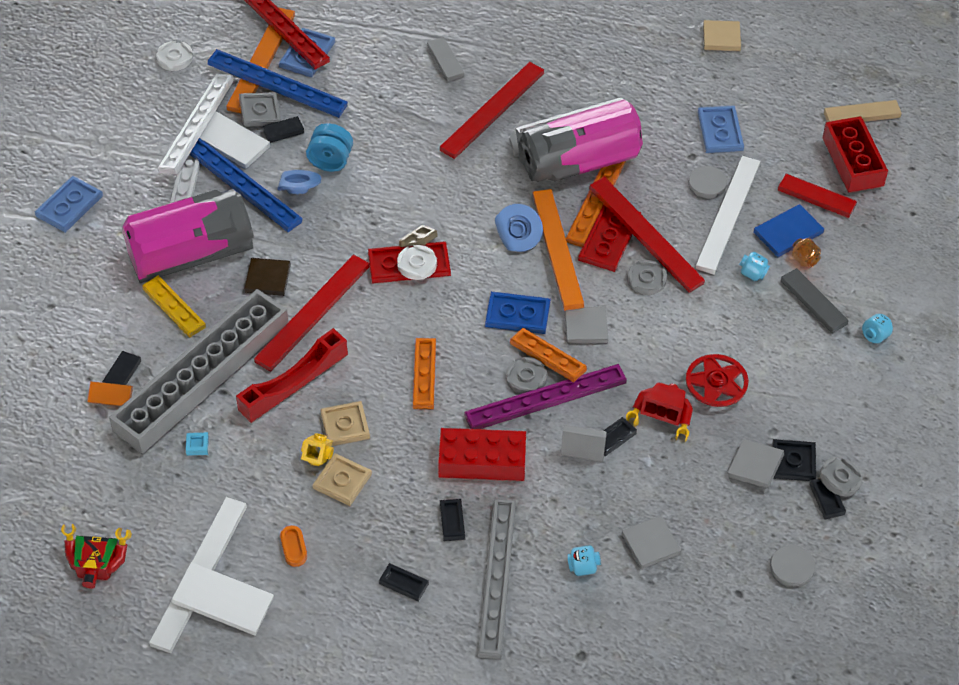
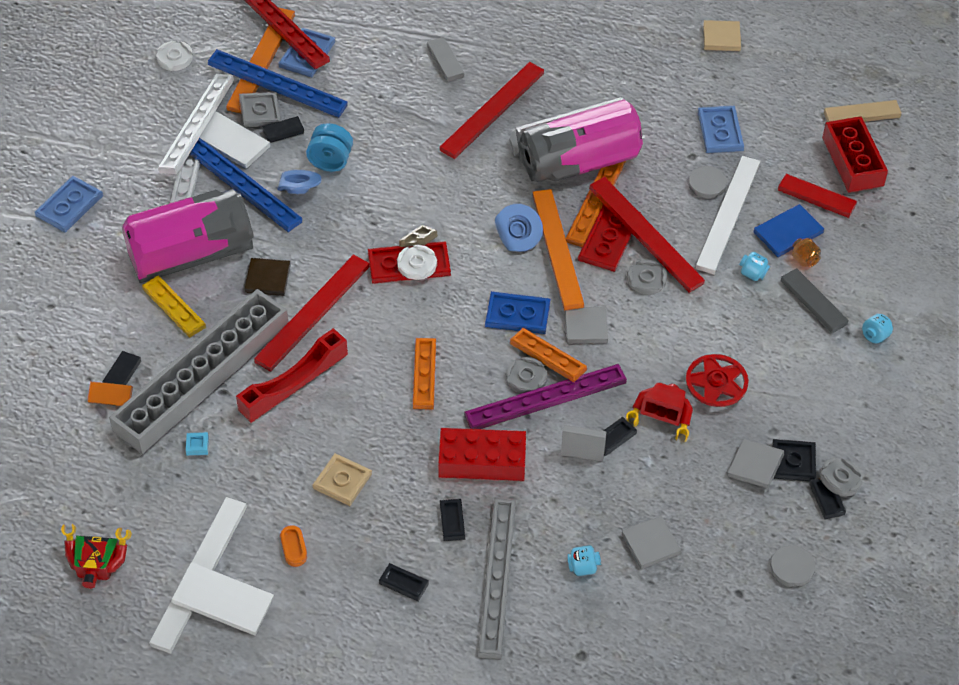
(311, 452): yellow brick -> none
(345, 423): tan tile -> none

